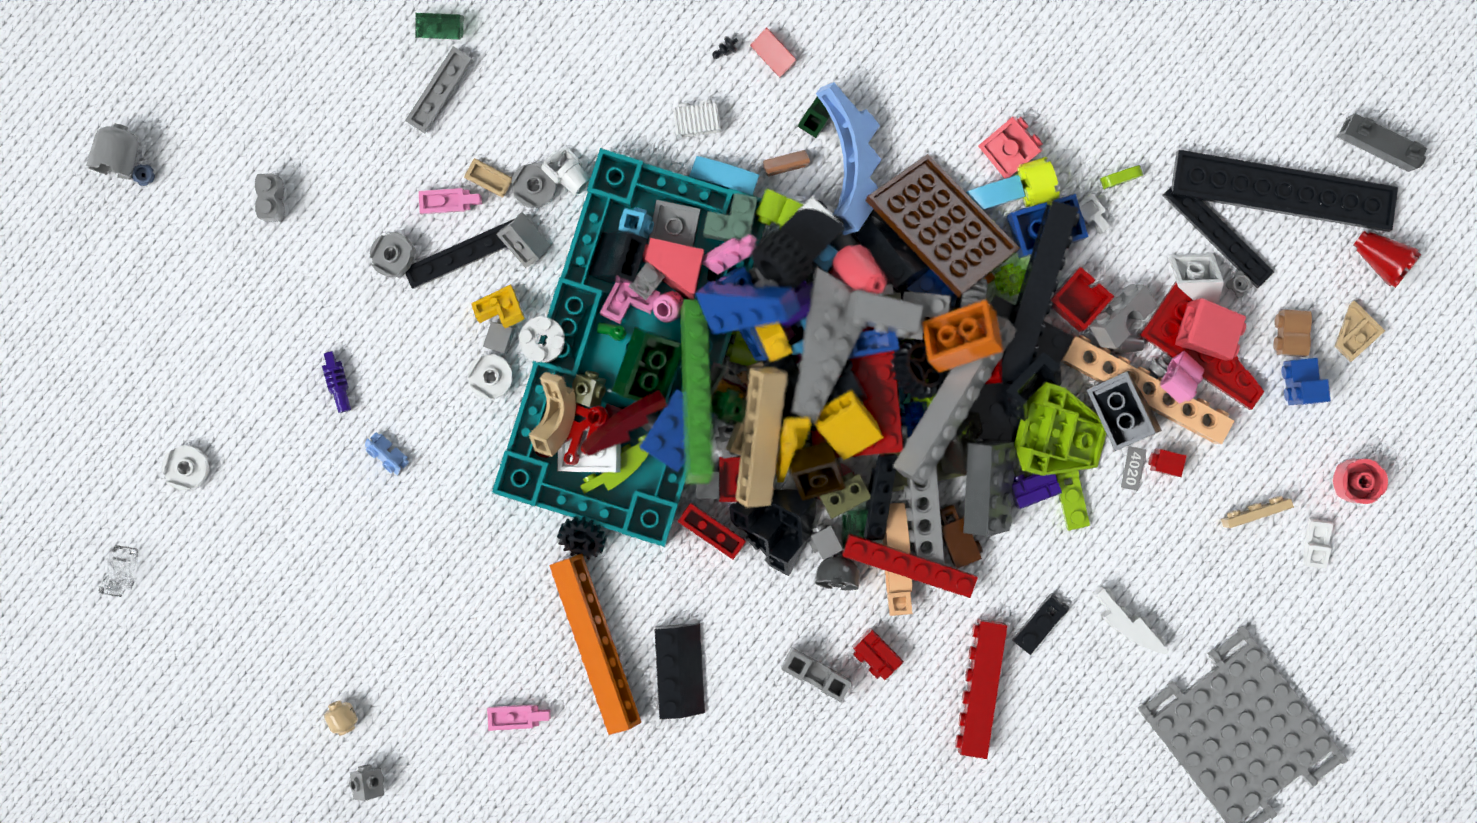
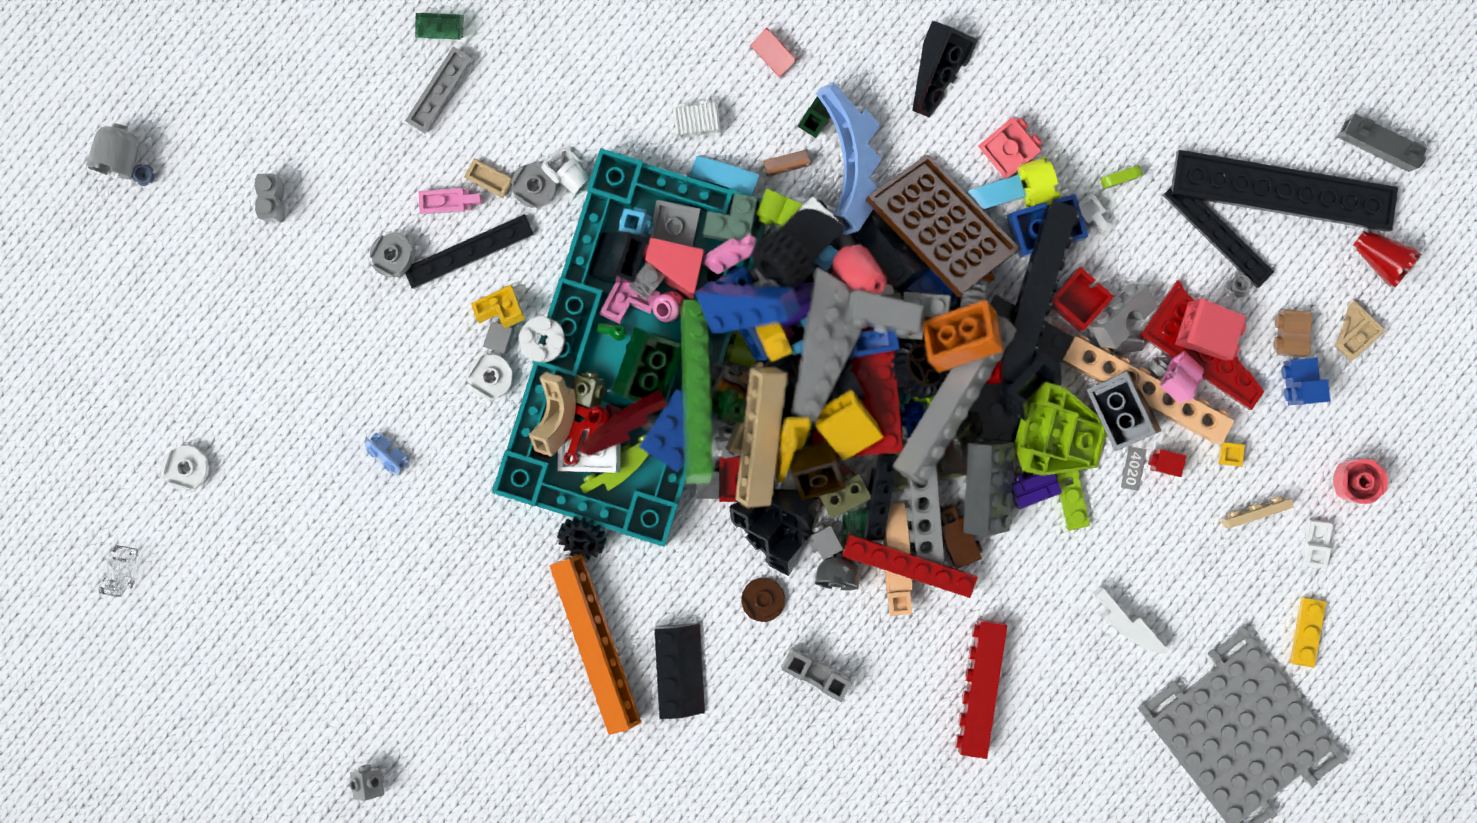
(336, 382): dark purple hinge -> none
(340, 717): tan head -> none
(515, 717): bright pink hinge -> none
(524, 240): light grey panel -> none
(712, 531): red brick -> none
(730, 45): black hair -> none
(763, 599): none -> reddish brown tile
(877, 654): red brick -> none
(941, 58): none -> black wedge
(1003, 281): clear neon green brick -> none
(1040, 624): black plate -> none
(1198, 276): white slope -> none
(1231, 454): none -> yellow plate
(1307, 632): none -> yellow plate

